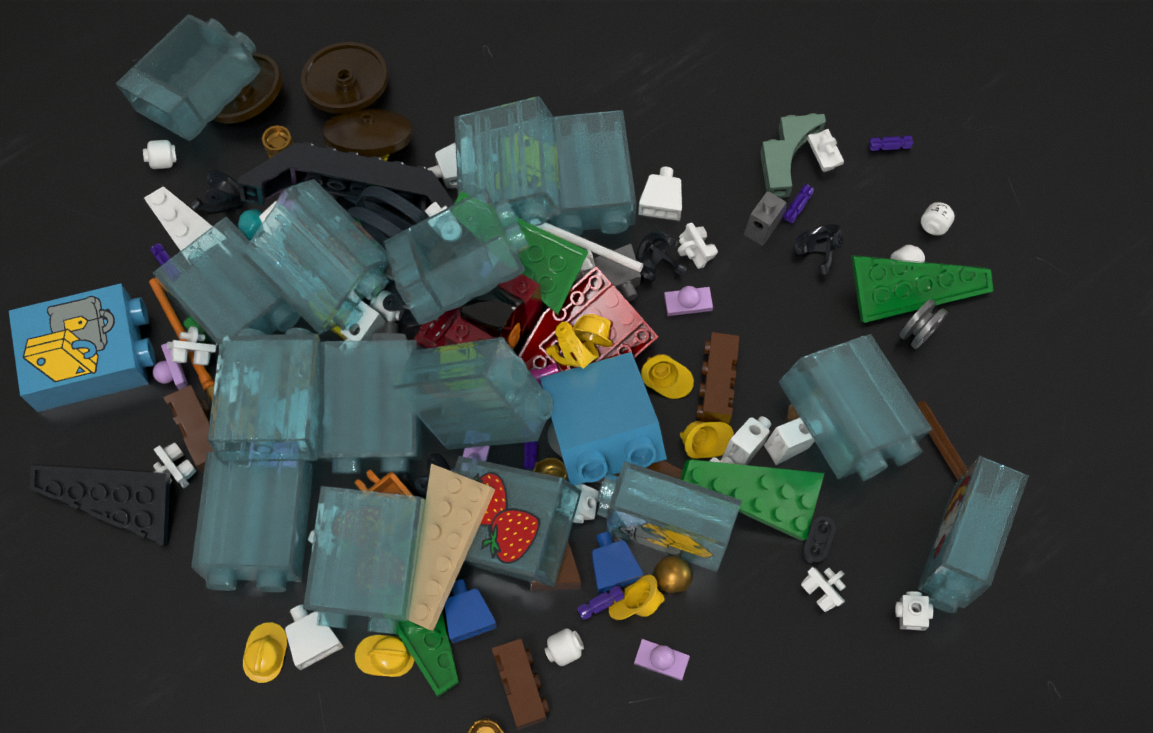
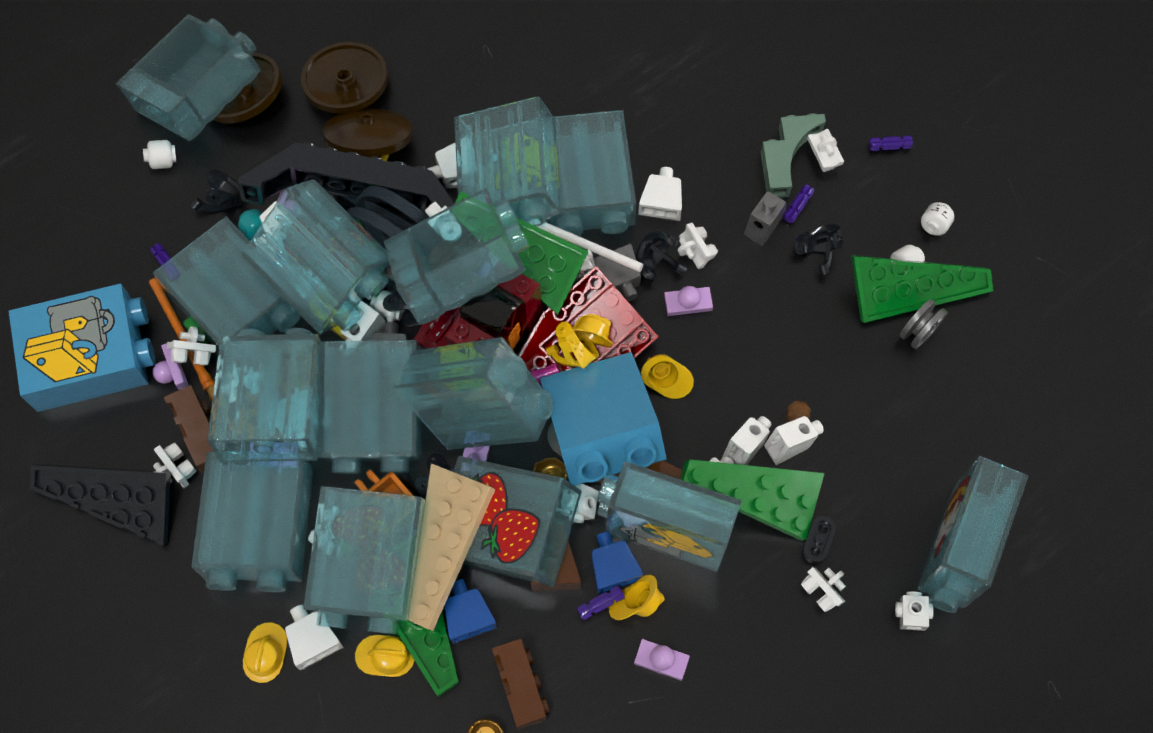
(176, 217): white wing -> none
(276, 140): pearl gold wheel -> none
(530, 455): dark purple axle -> none
(564, 647): white head -> none
(673, 574): pearl gold hair -> none
(706, 439): yellow piece -> none
(719, 378): reddish brown wedge -> none
(856, 408): clear light blue brick -> none
(943, 442): reddish brown axle -> none

